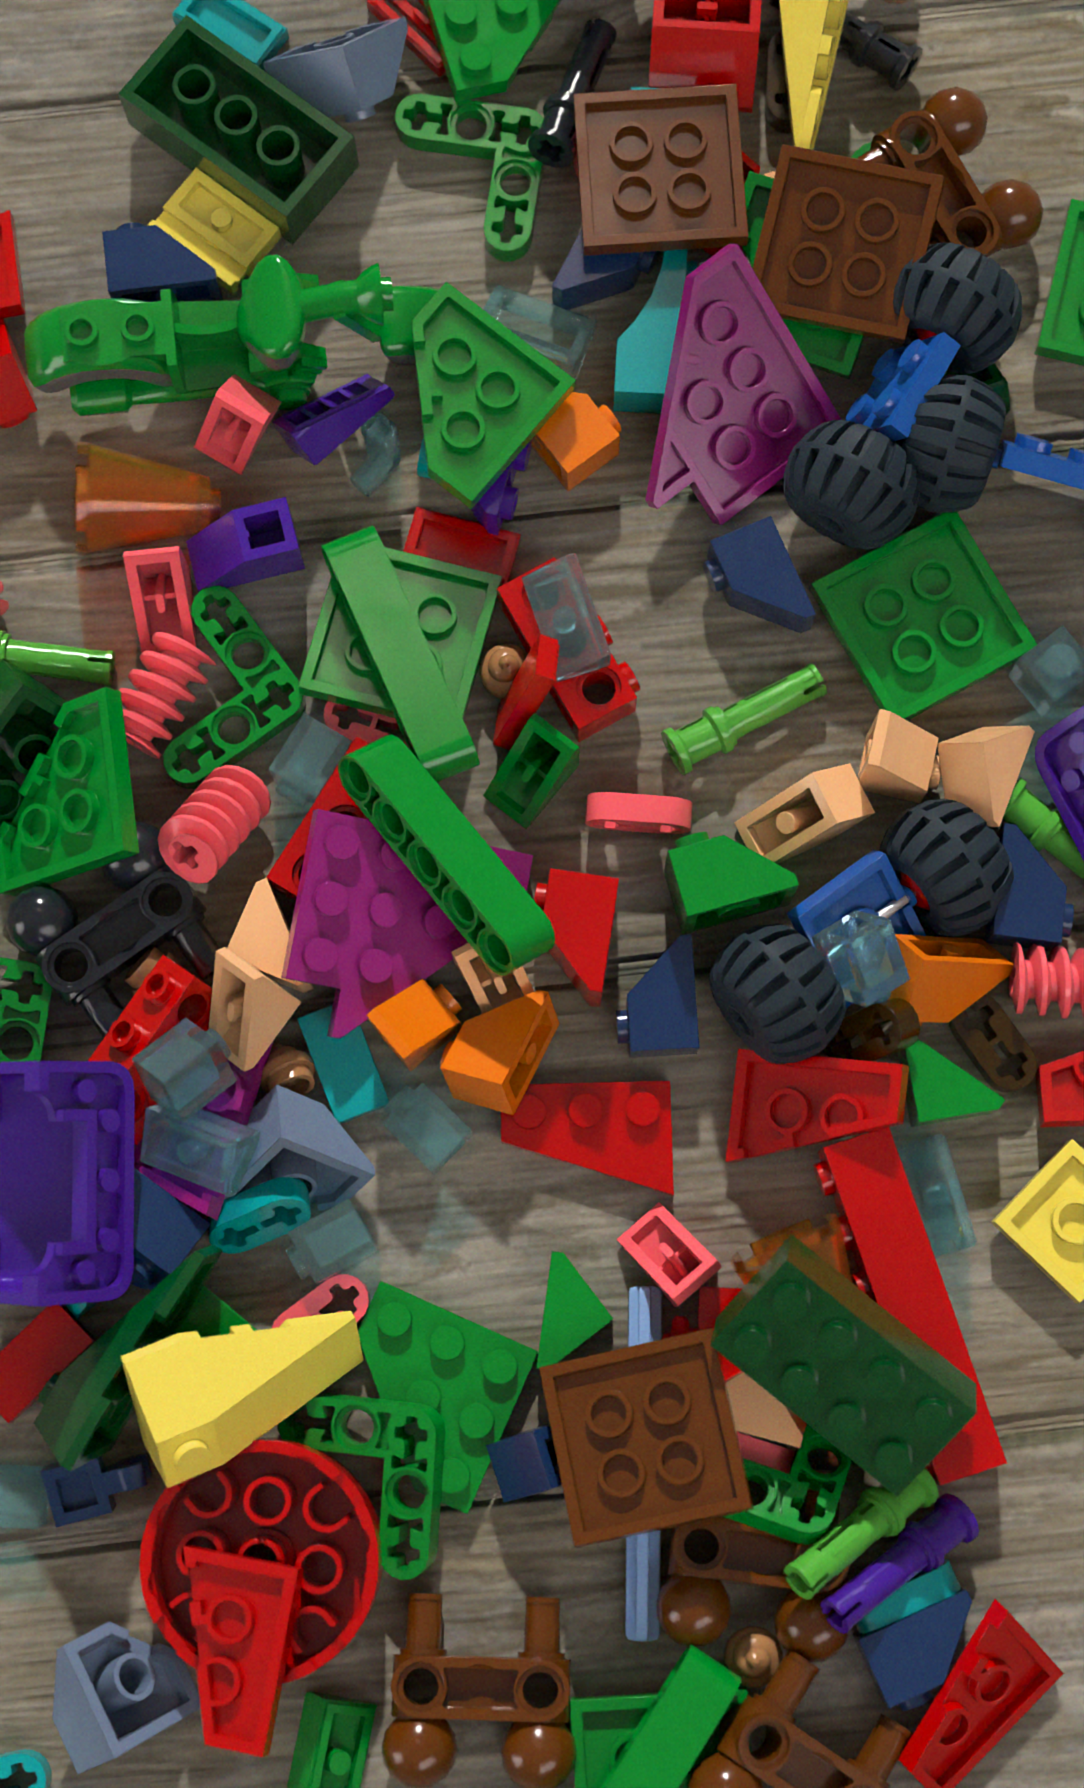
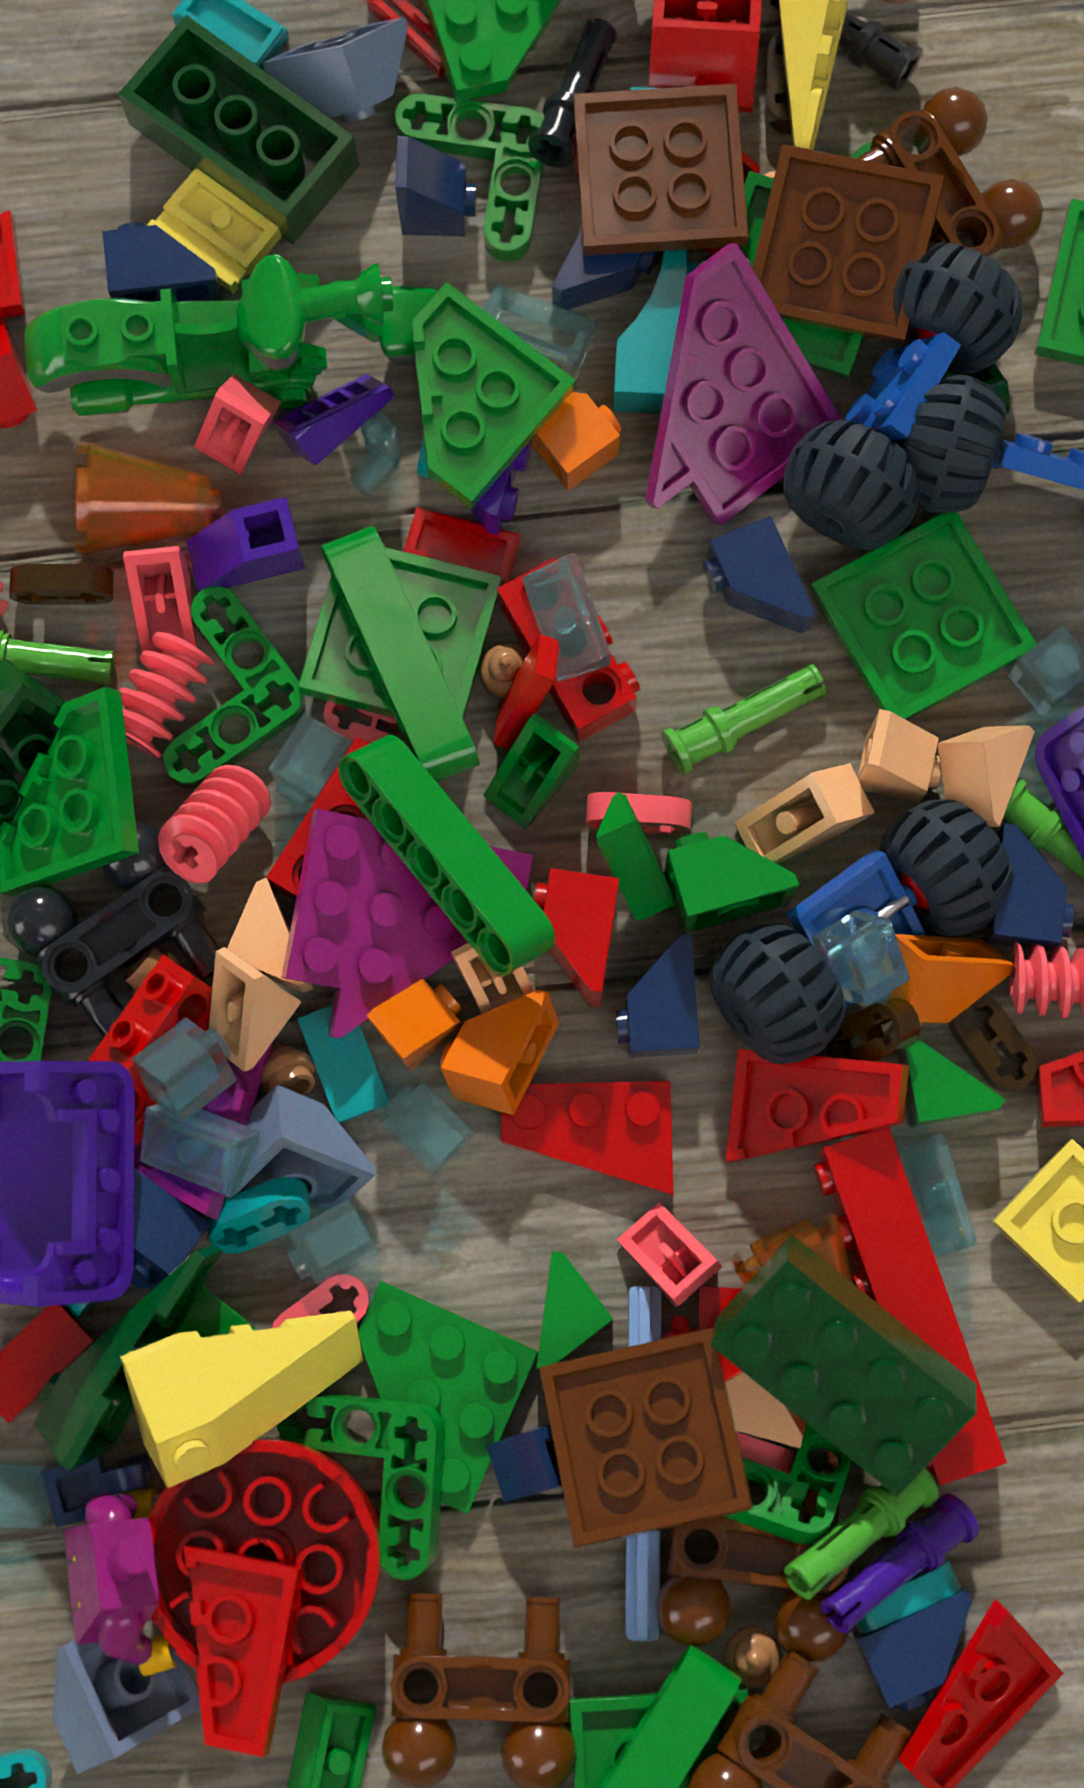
(61, 584): none -> dark brown beam
(116, 1579): none -> magenta torso
(432, 191): none -> dark blue slope
(633, 860): none -> green slope

